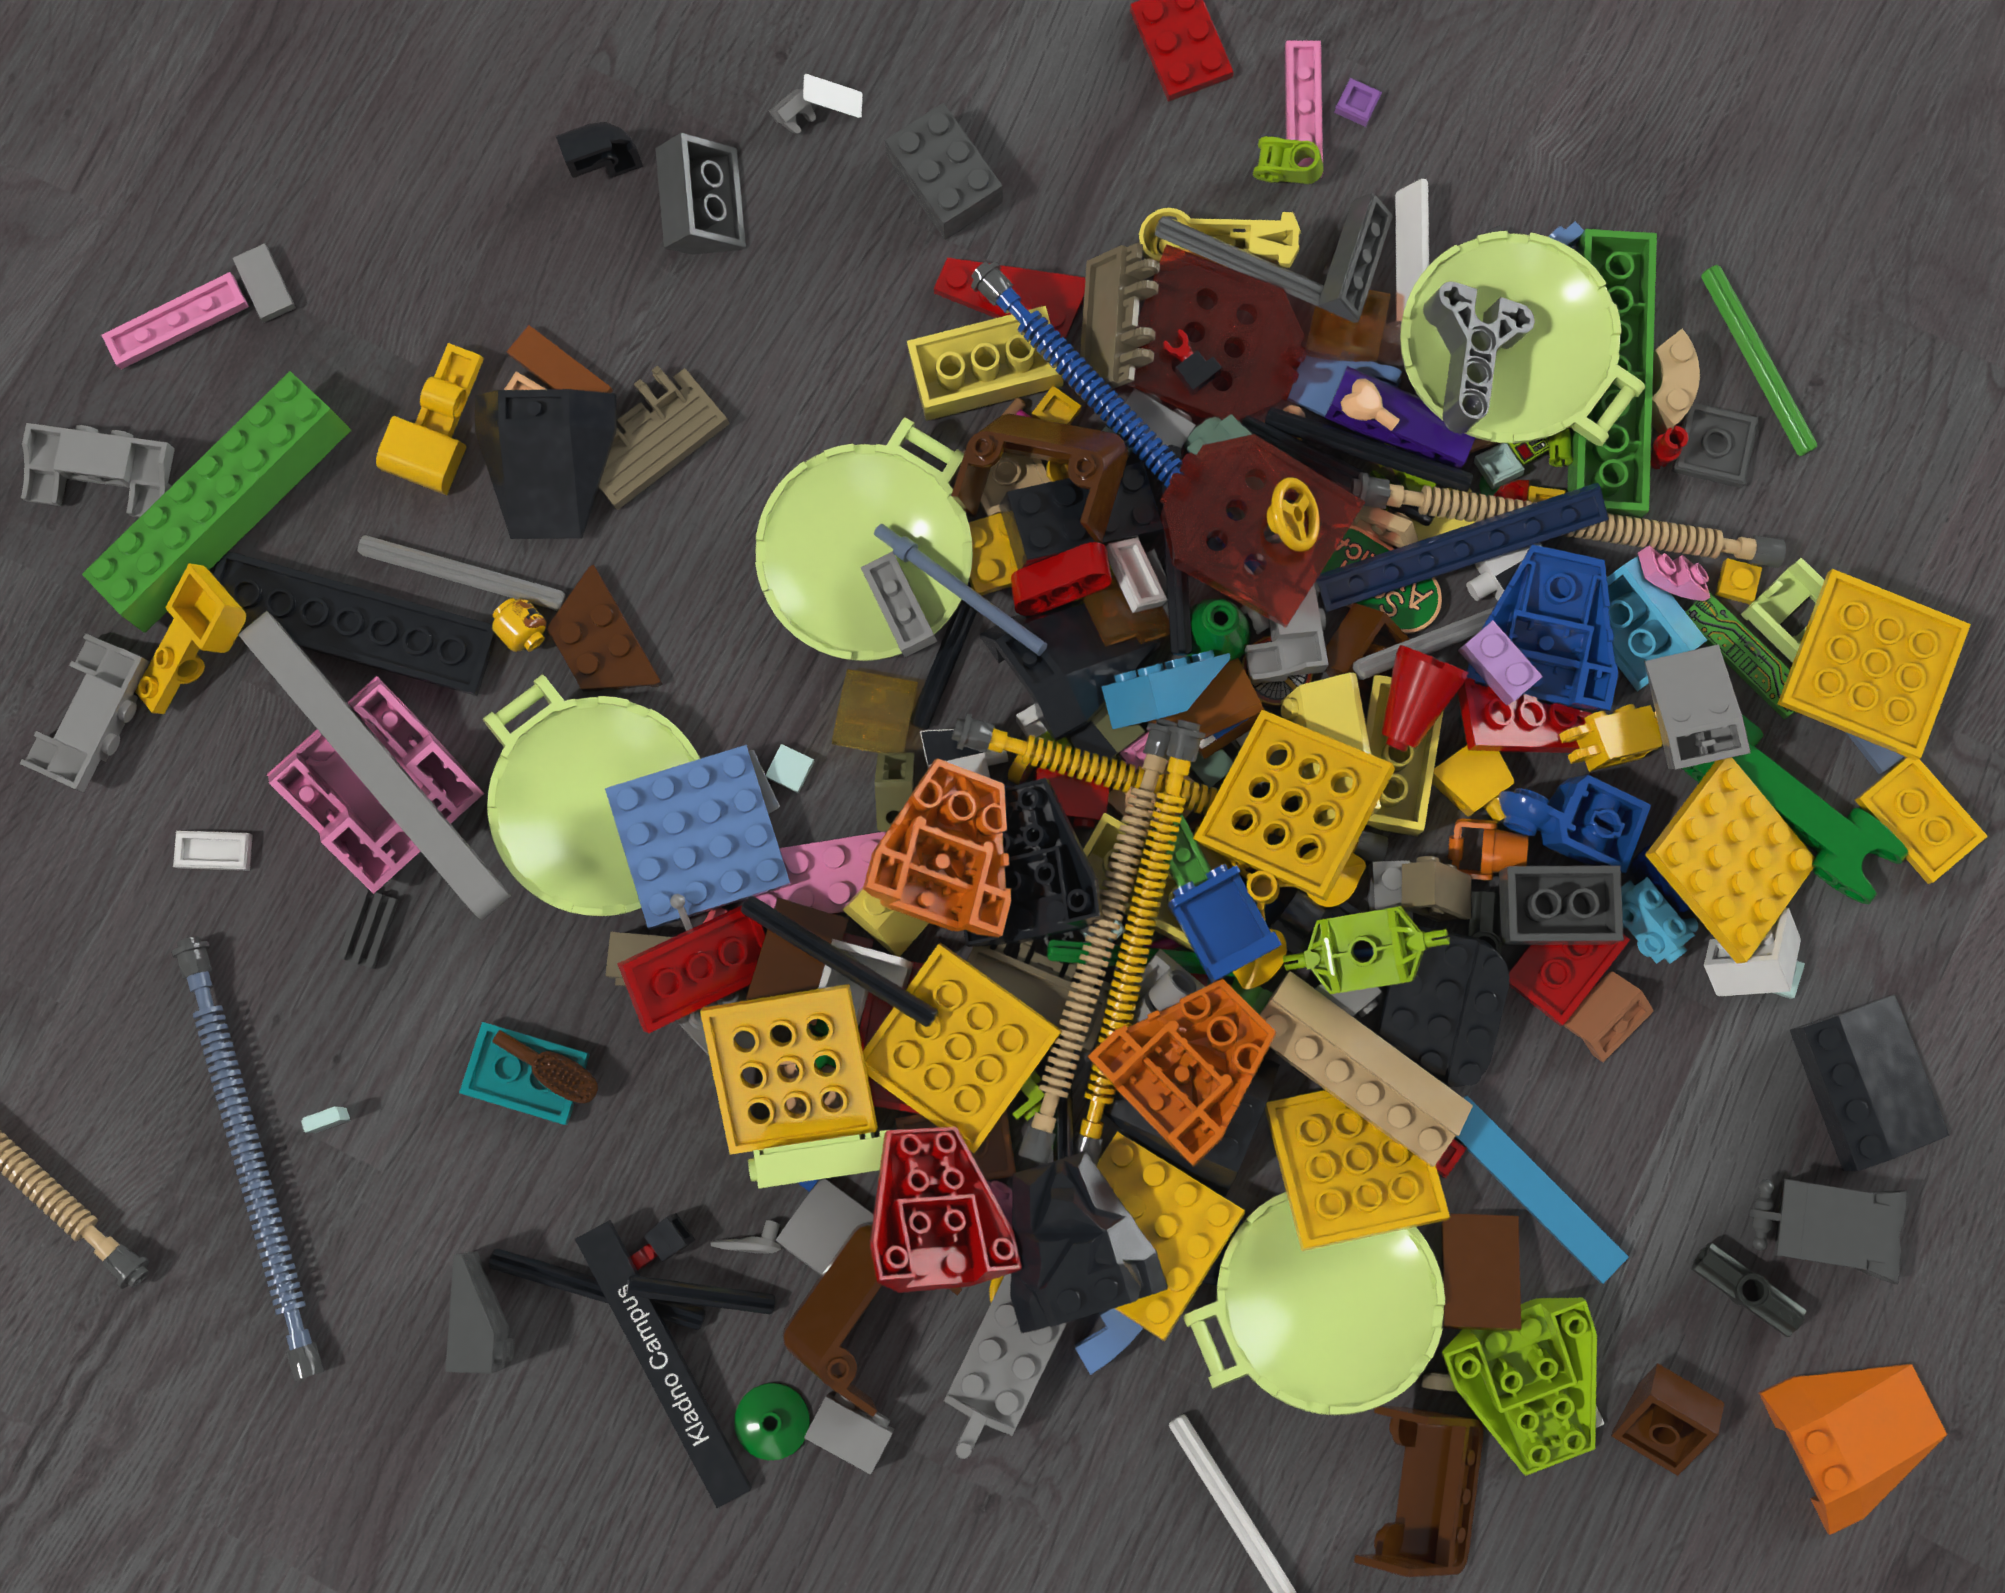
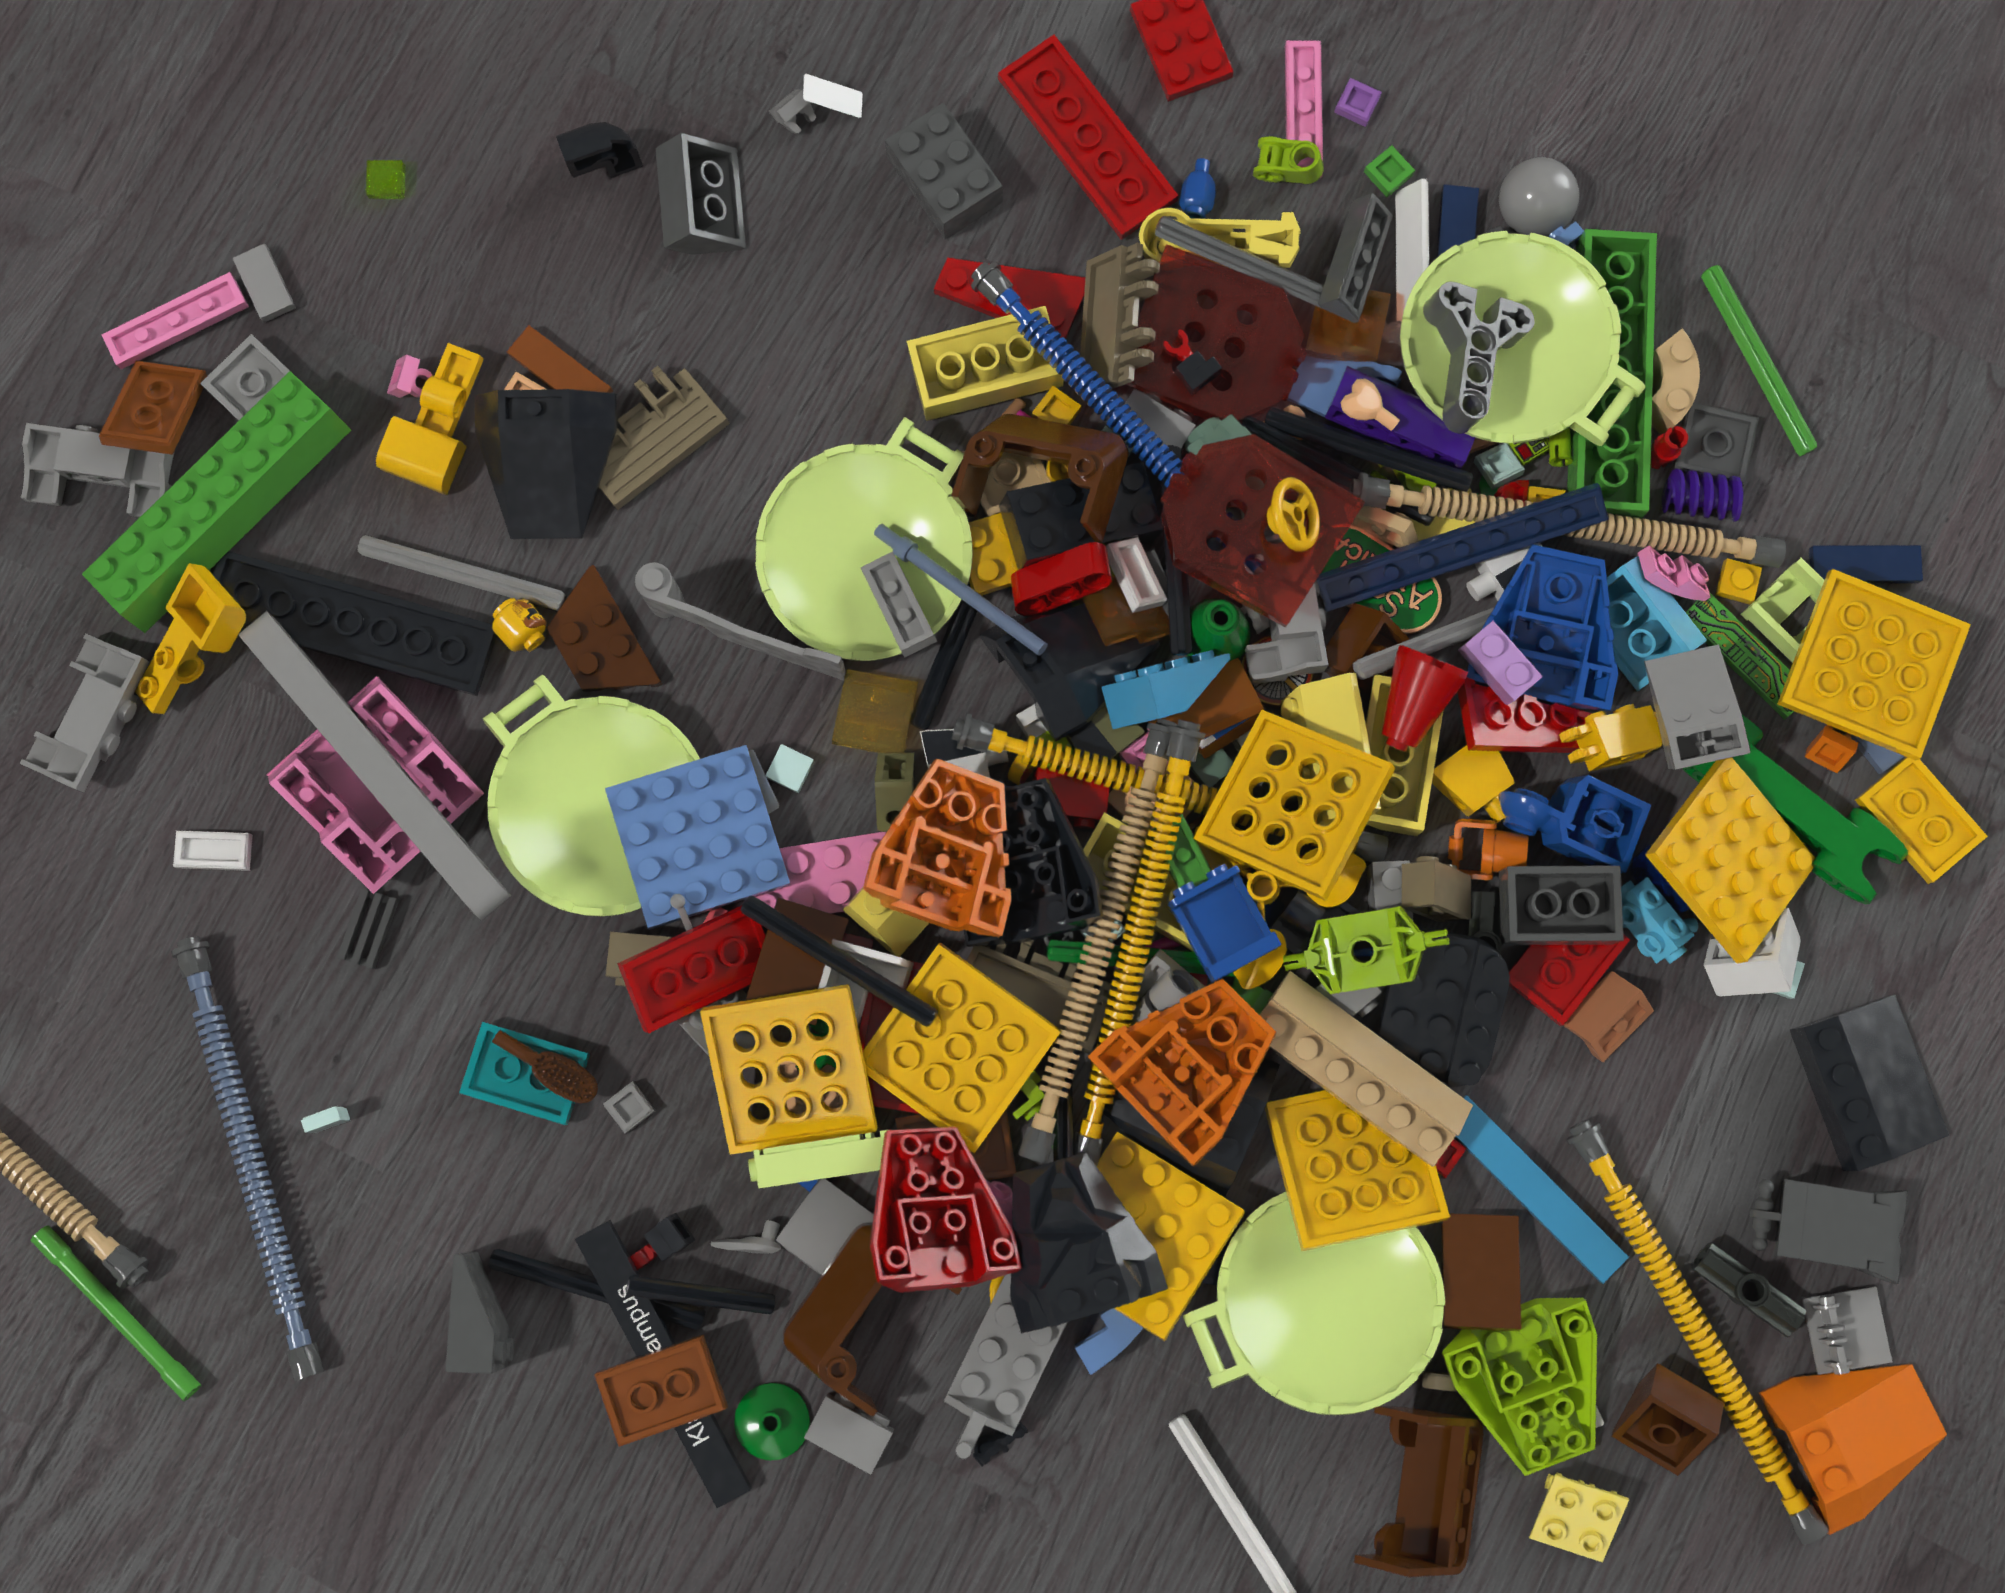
(153, 407): none -> dark orange tile
(170, 1370): none -> bright green piece
(244, 377): none -> light grey plate
(385, 179): none -> clear neon green plate
(404, 377): none -> bright pink tile
(629, 1107): none -> light grey tile
(661, 1390): none -> dark orange tile
(666, 600): none -> light grey door
(991, 1444): none -> black piece
(1087, 136): none -> red plate
(1198, 191): none -> blue plant
(1389, 171): none -> bright green plate
(1457, 216): none -> dark blue tile
(1539, 196): none -> light grey piece
(1578, 1517): none -> light yellow hinge
(1703, 492): none -> dark purple piece
(1767, 1453): none -> yellow hose
(1831, 749): none -> orange tile
(1847, 1330): none -> light grey hinge
(1870, 563): none -> dark blue tile

